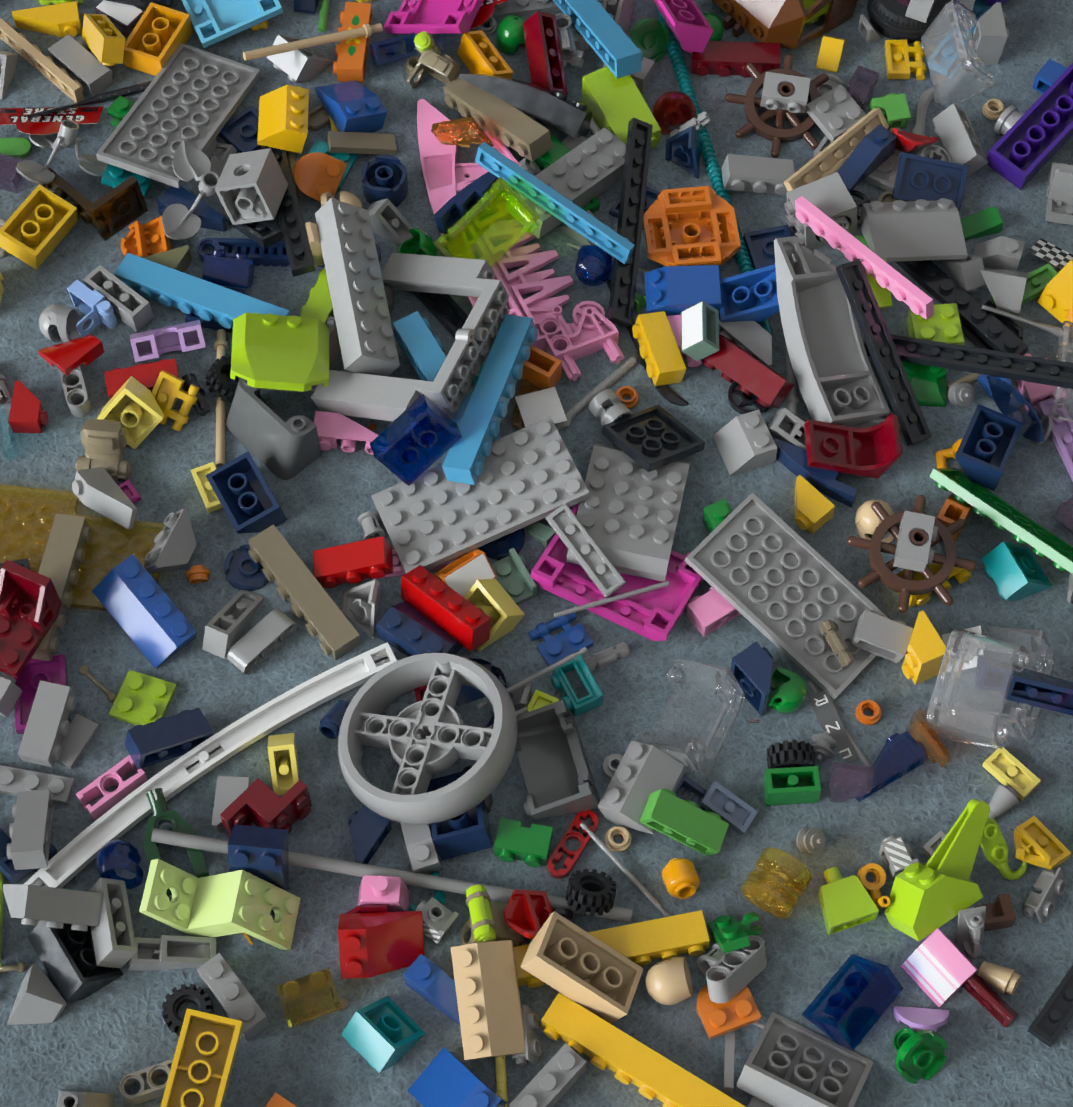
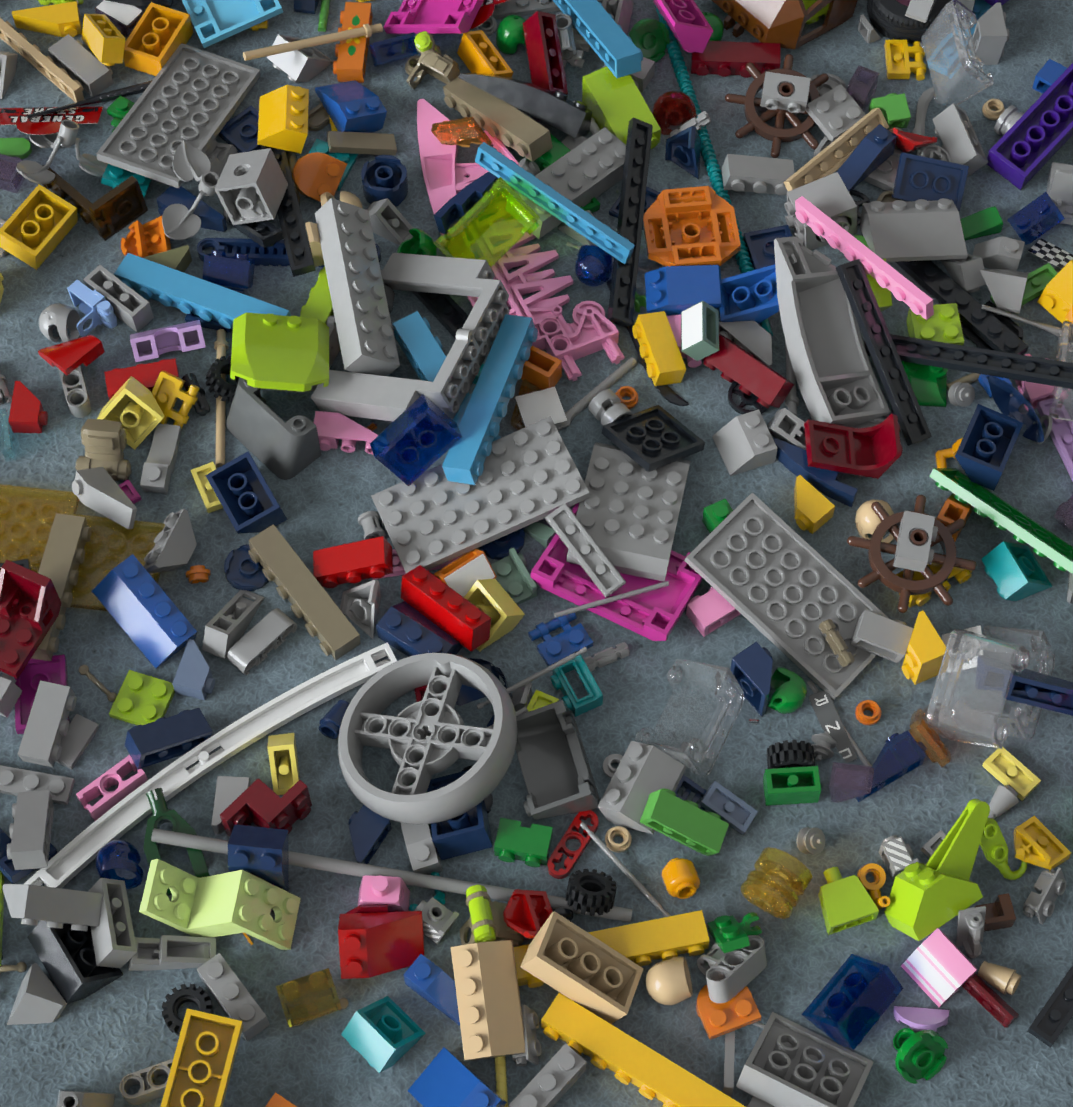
(161, 459): none -> light grey slope
(193, 674): none -> sand blue slope
(830, 53): yellow slope -> none
(1036, 218): none -> clear blue brick

